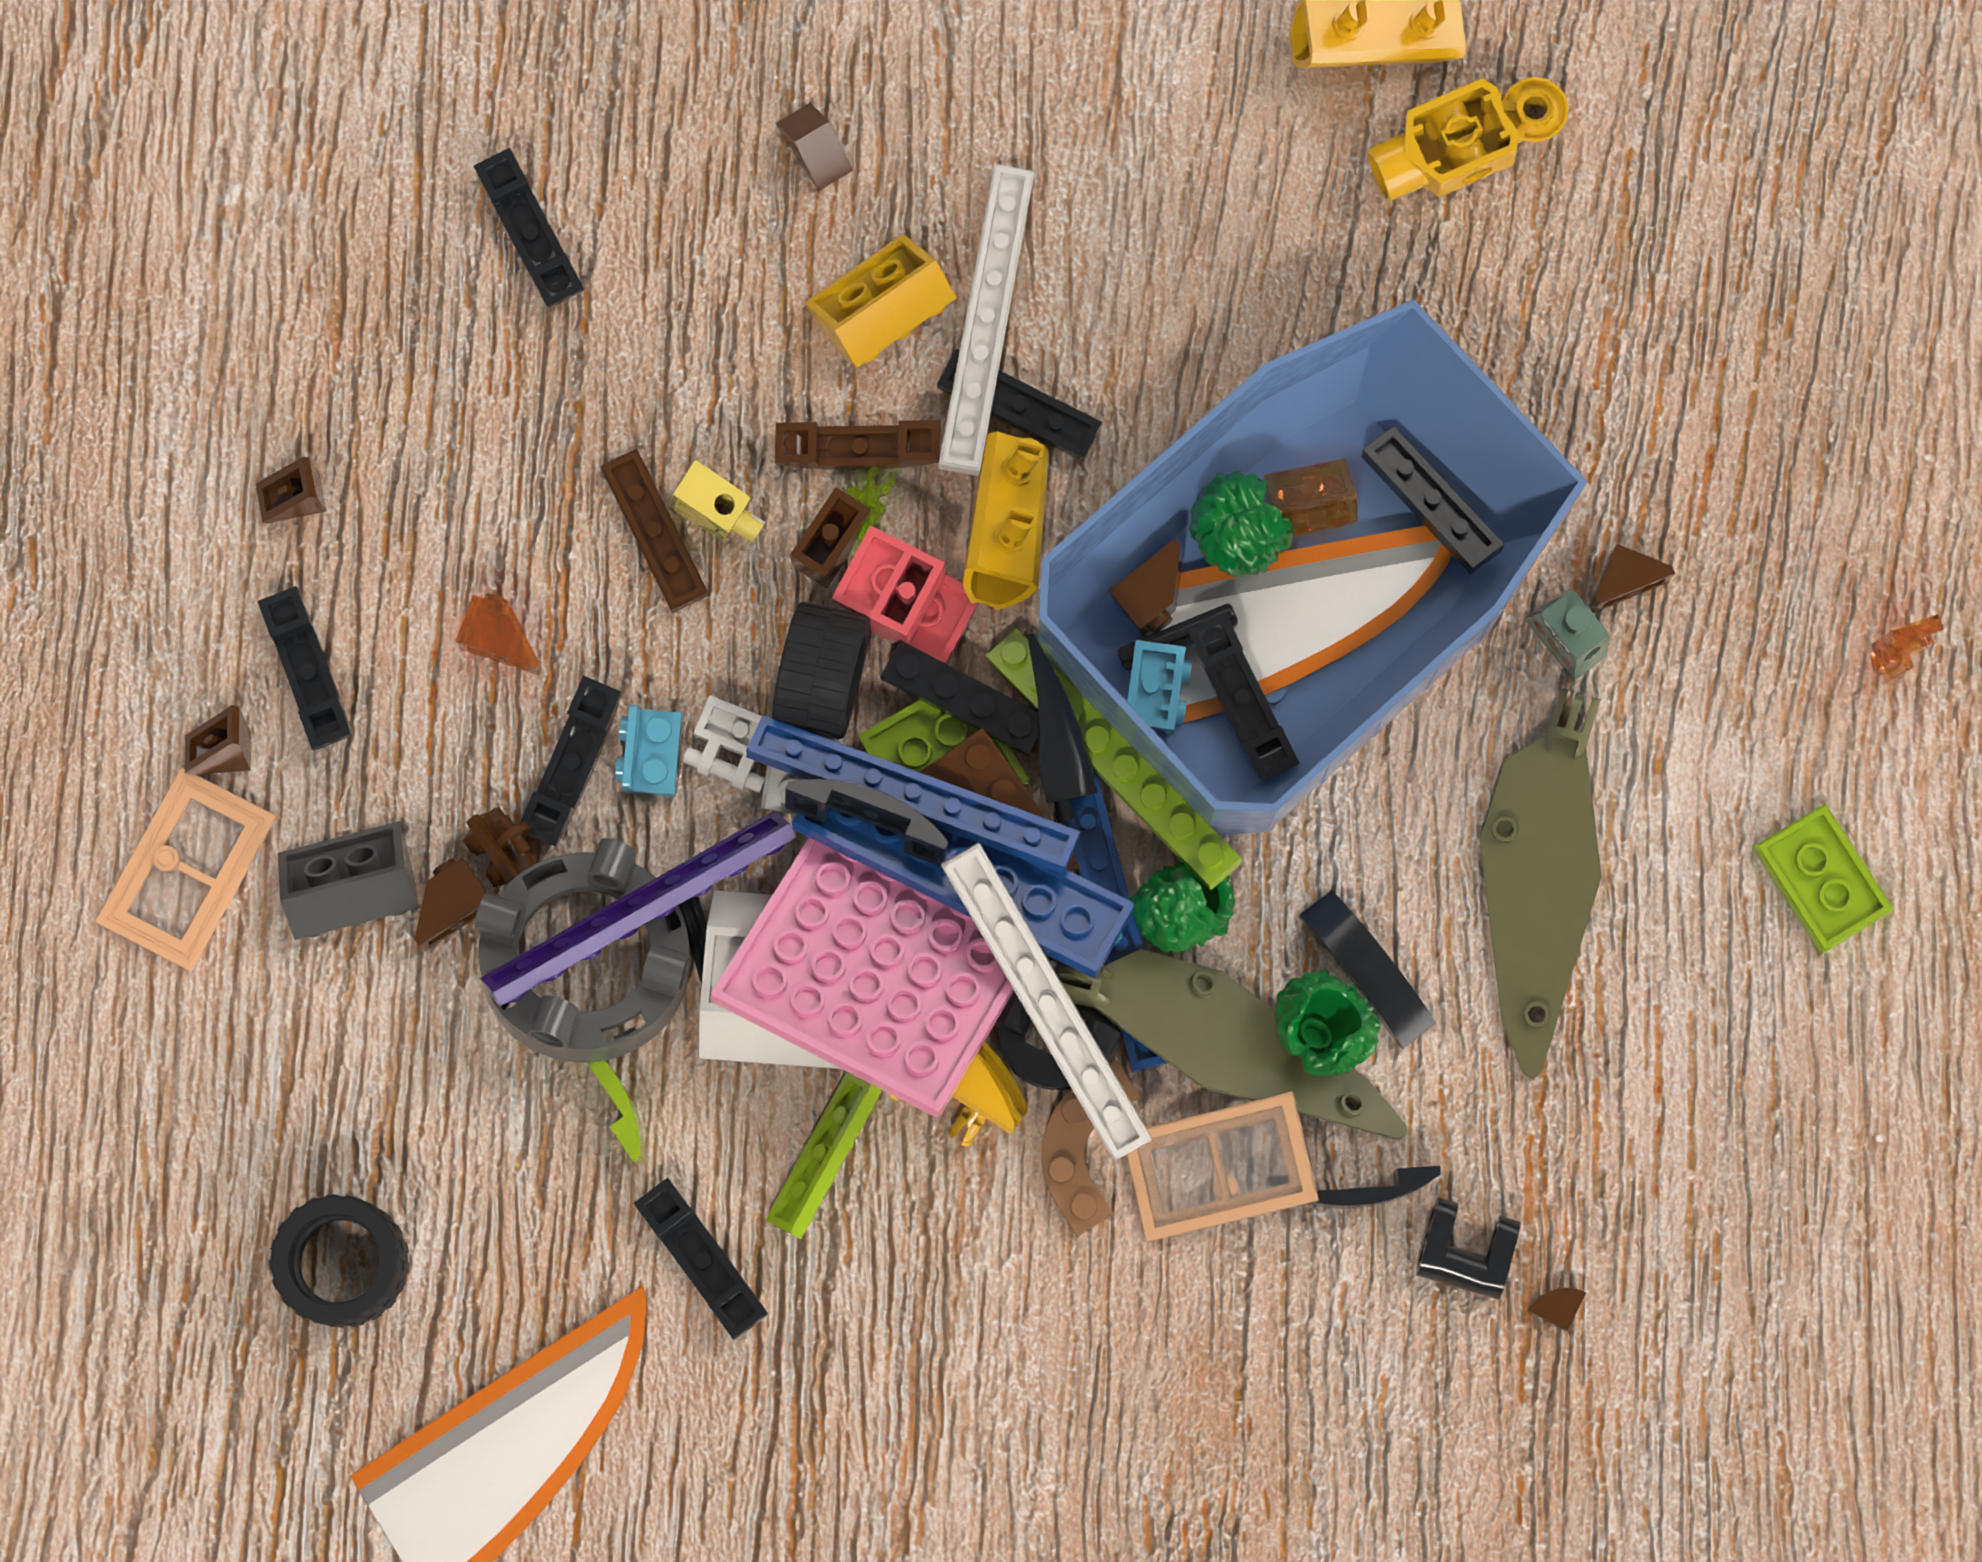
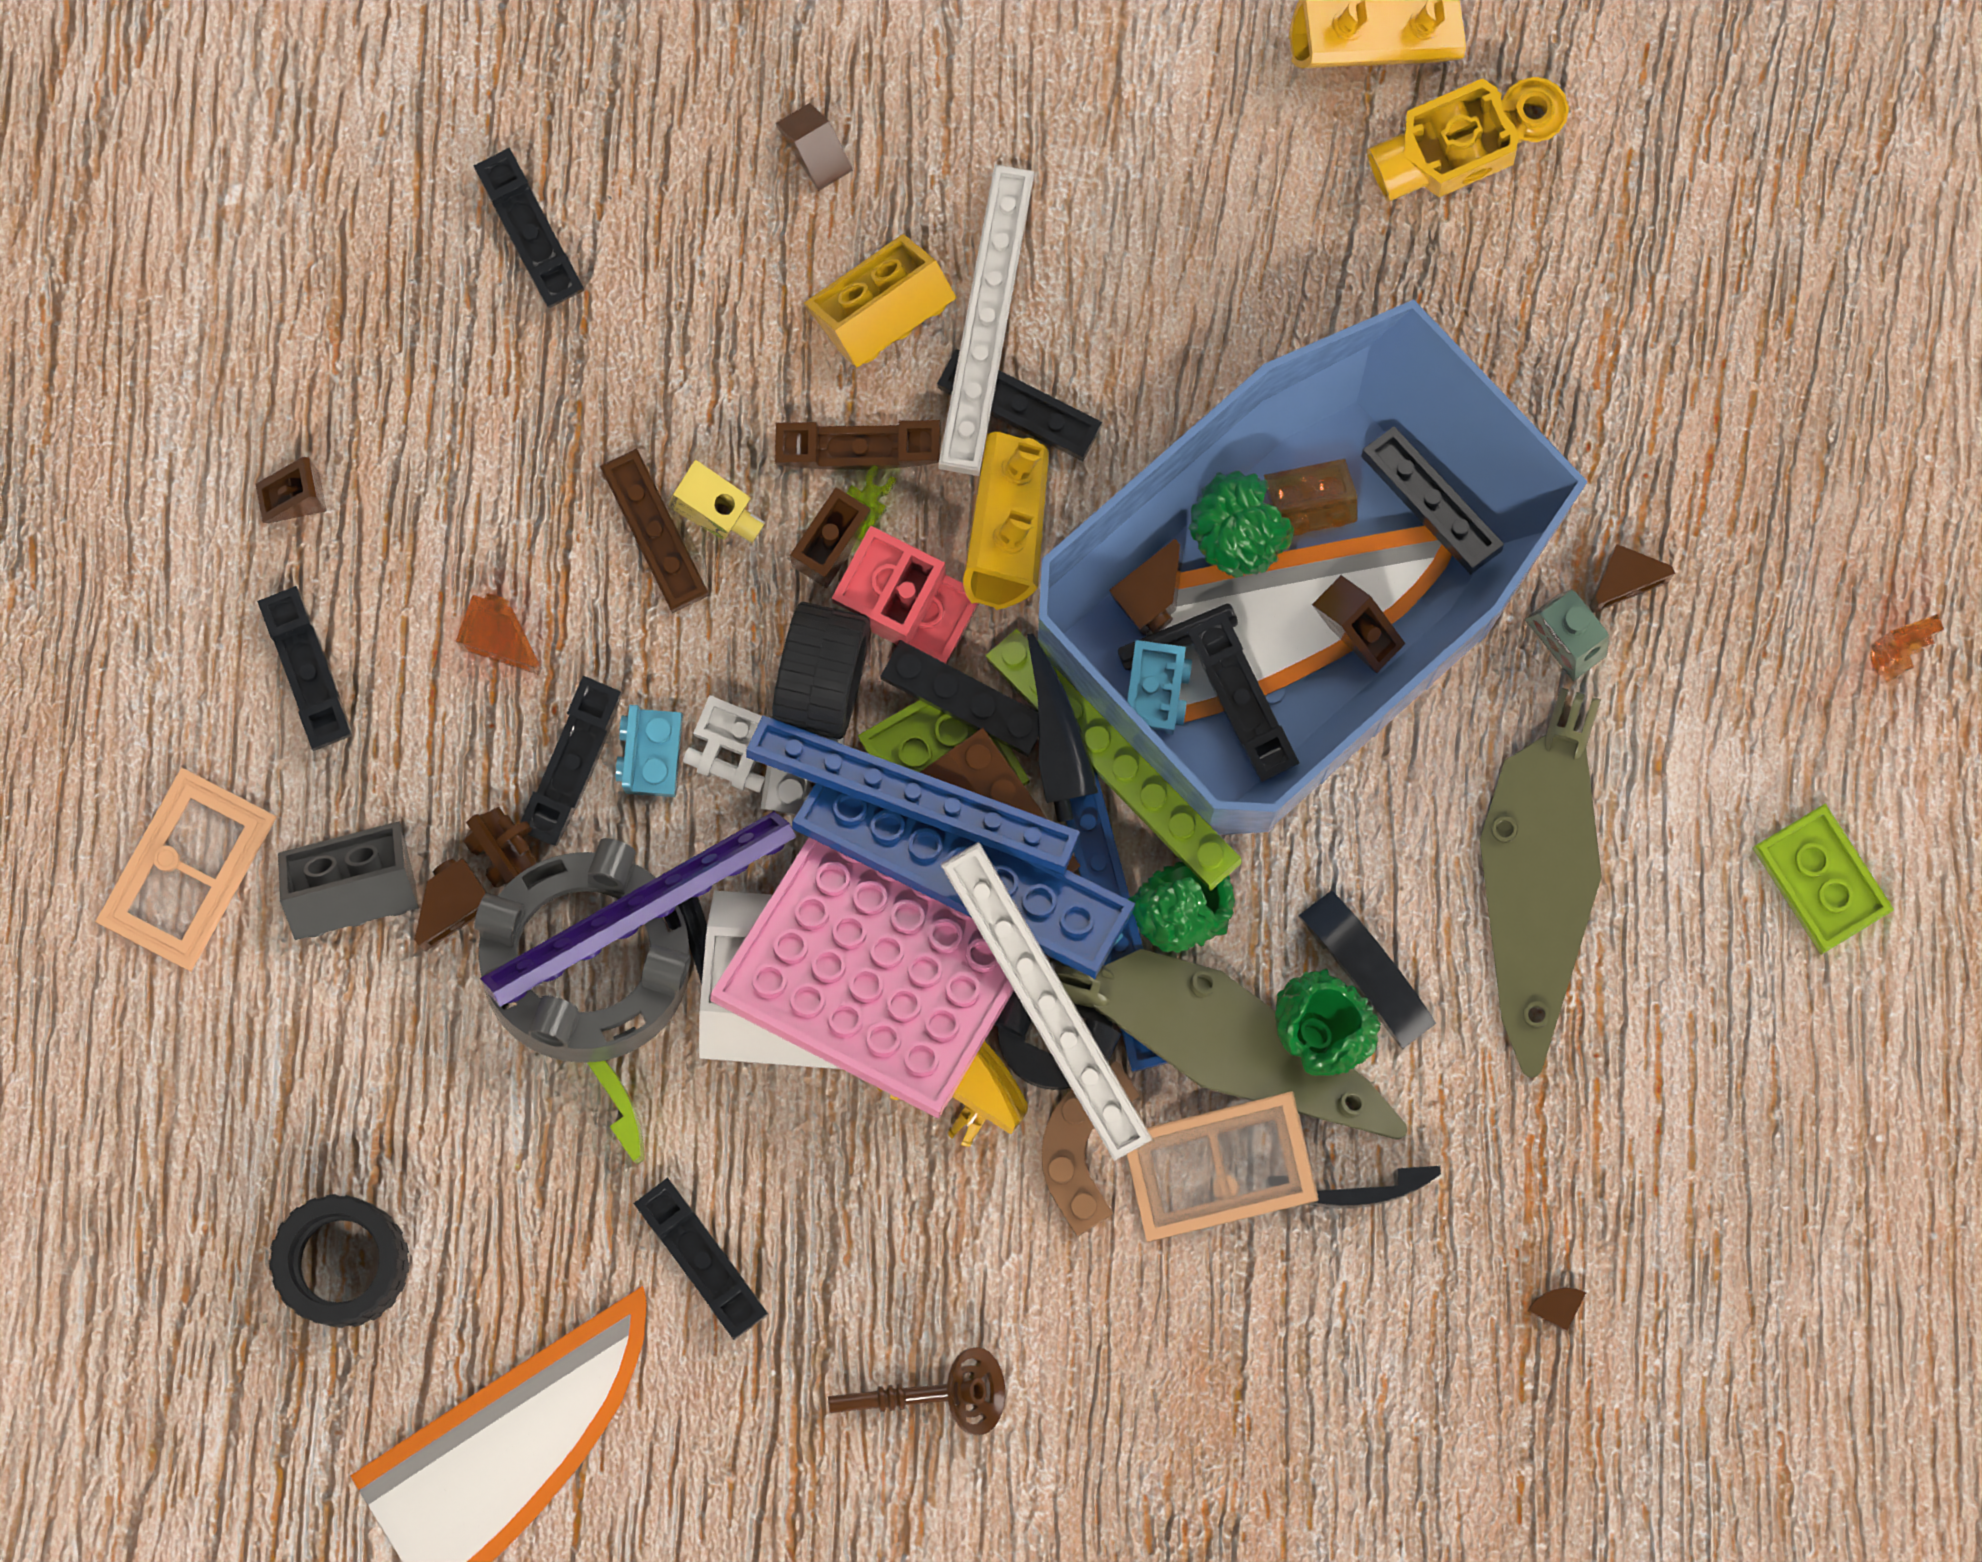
(219, 745): reddish brown slope -> none
(818, 796): black slope -> none
(823, 1155): lime plate -> none
(956, 1391): none -> reddish brown dish
(1359, 623): none -> reddish brown slope
(1462, 1267): black connector -> none

